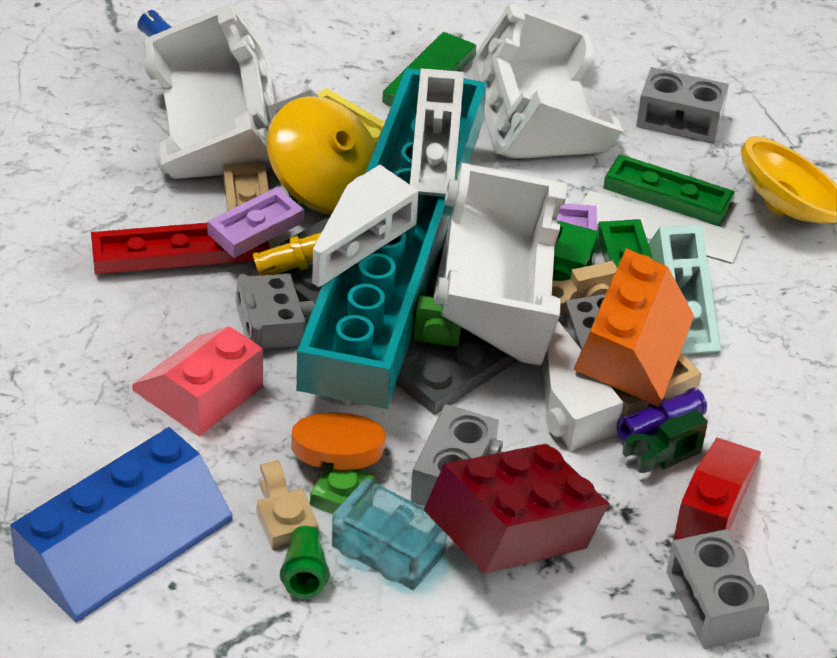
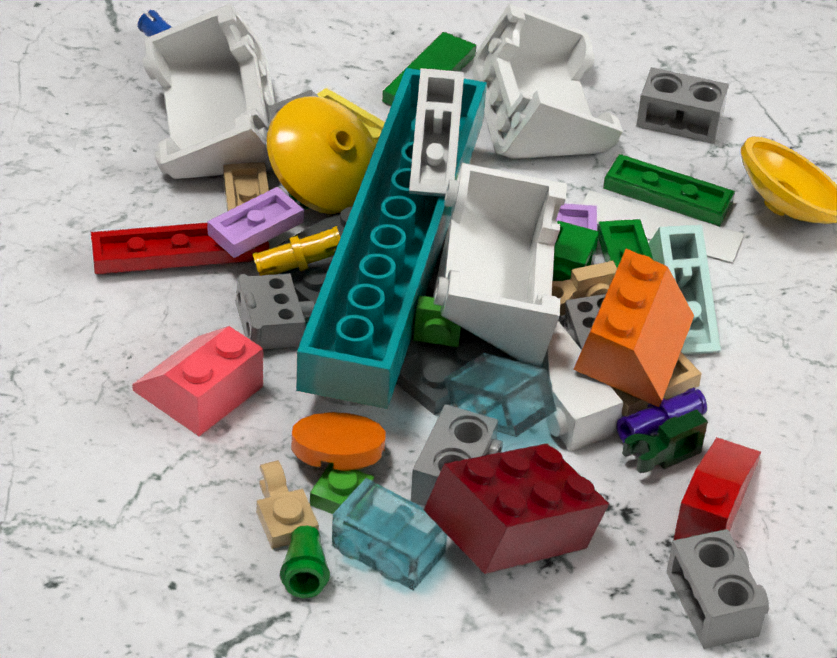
(119, 524): slope -> none
(366, 217): white slope -> none
(504, 391): none -> clear light blue brick

